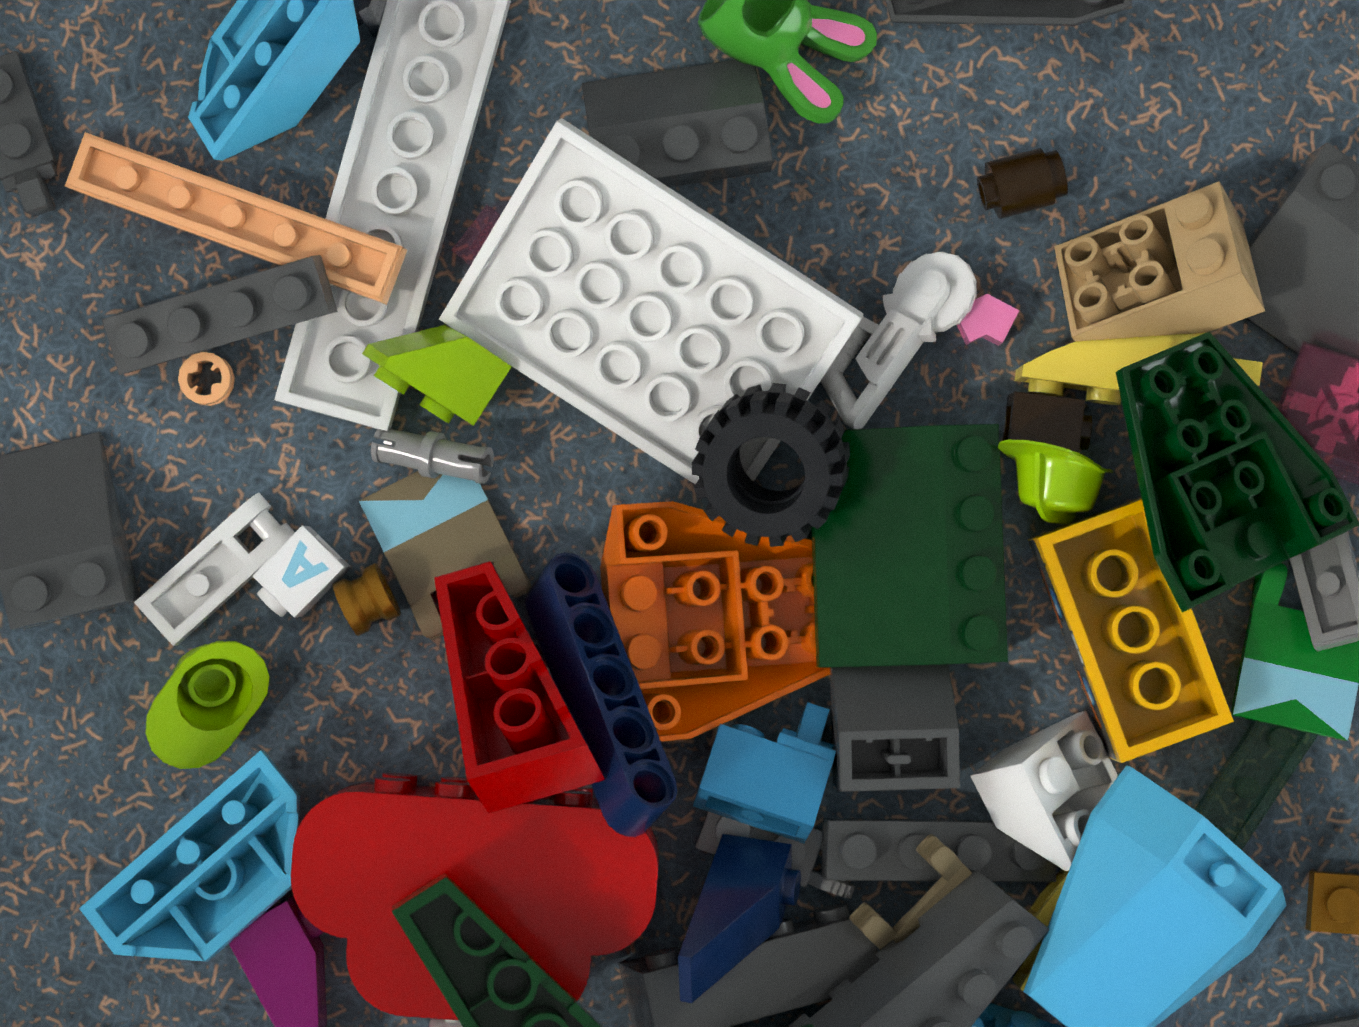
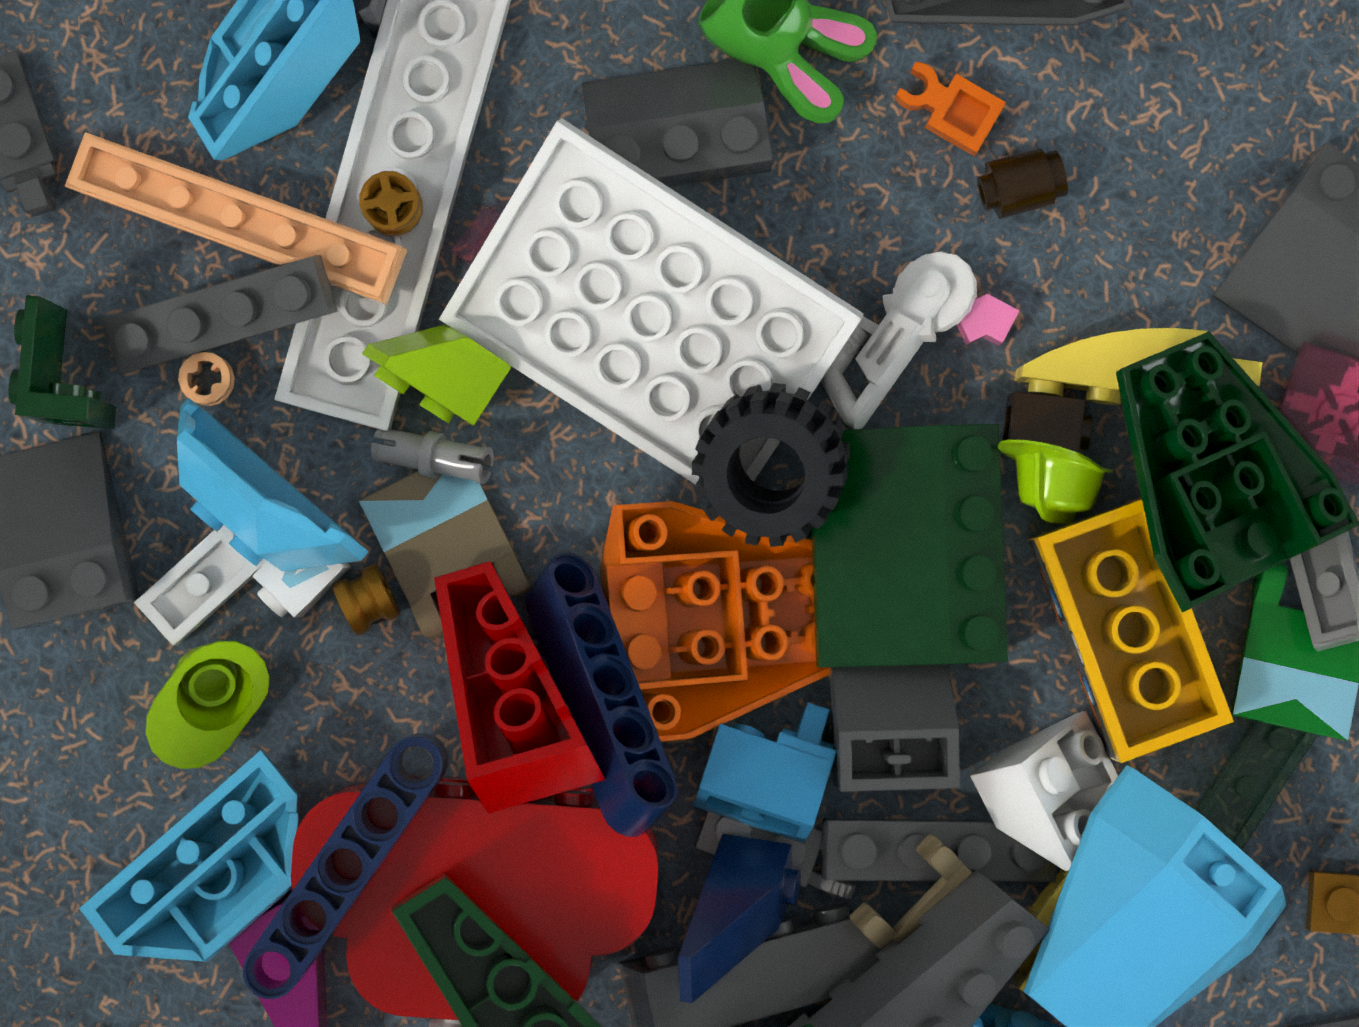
(37, 383): none -> dark green bracket
(254, 500): none -> medium azure wedge
(325, 886): none -> dark blue beam
(388, 191): none -> pearl gold wheel
(959, 113): none -> orange plate
(1161, 271): tan slope -> none

